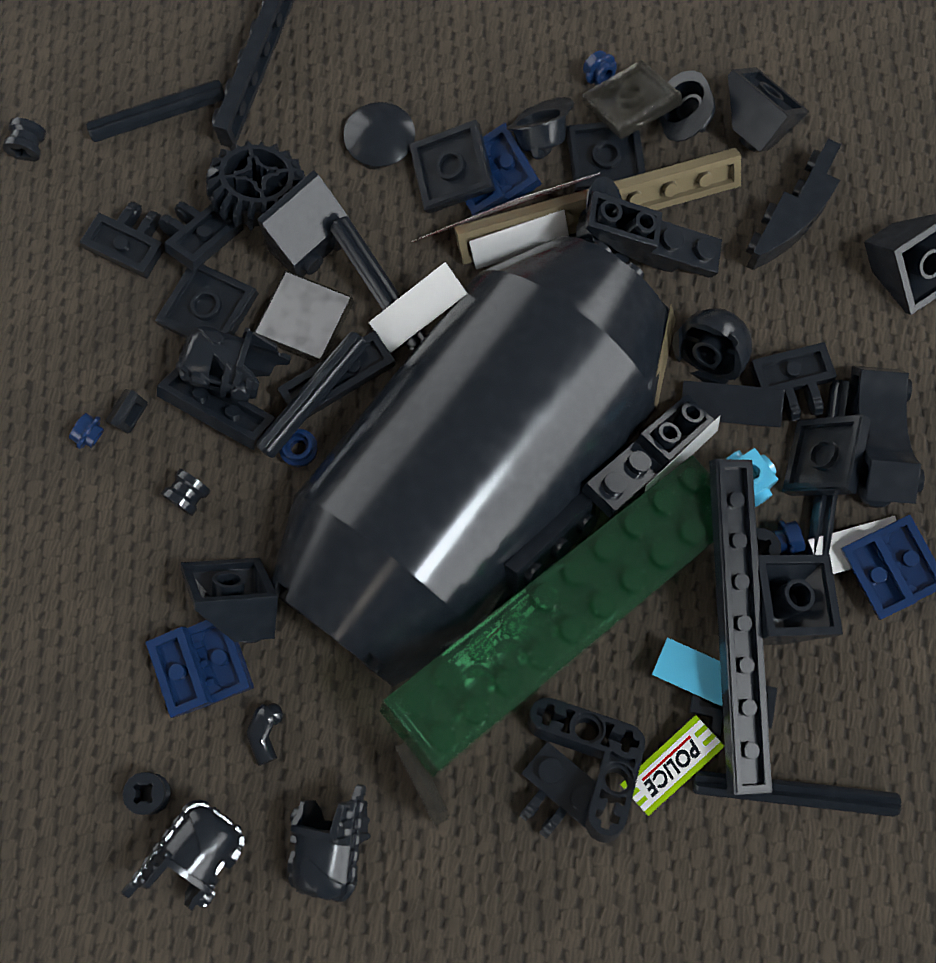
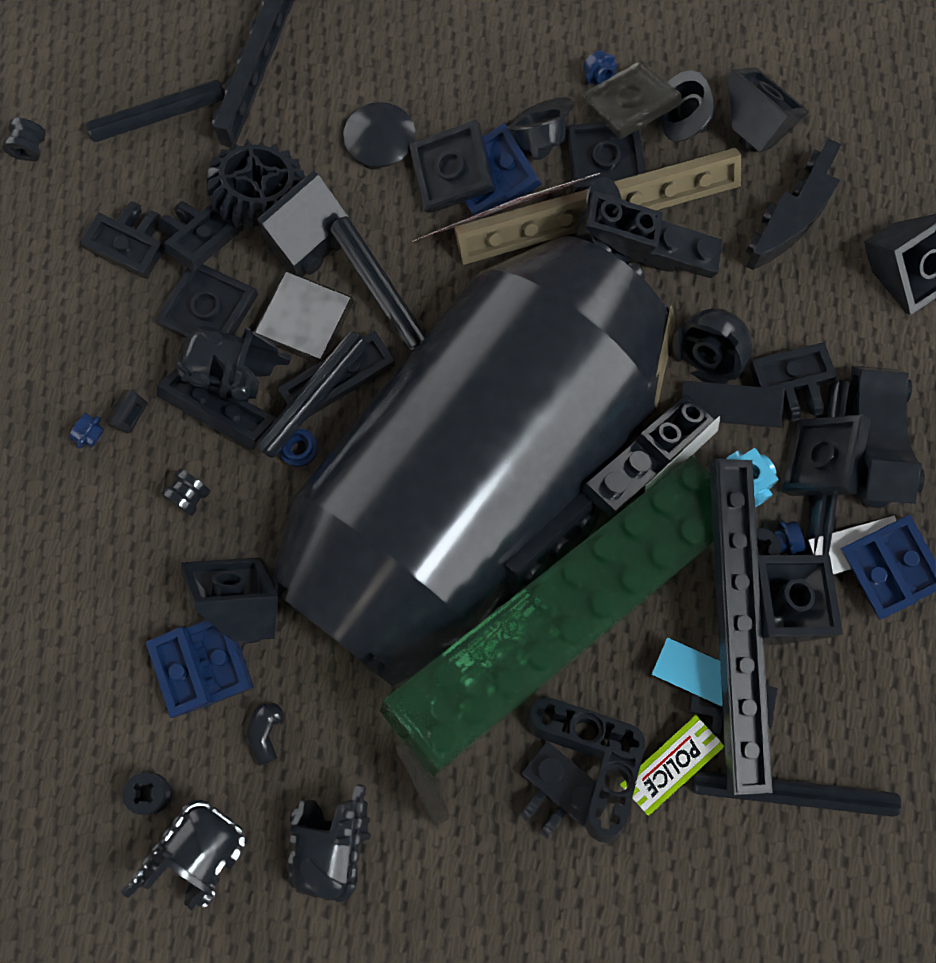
(418, 307): white sticker -> none
(518, 239): white sticker -> none

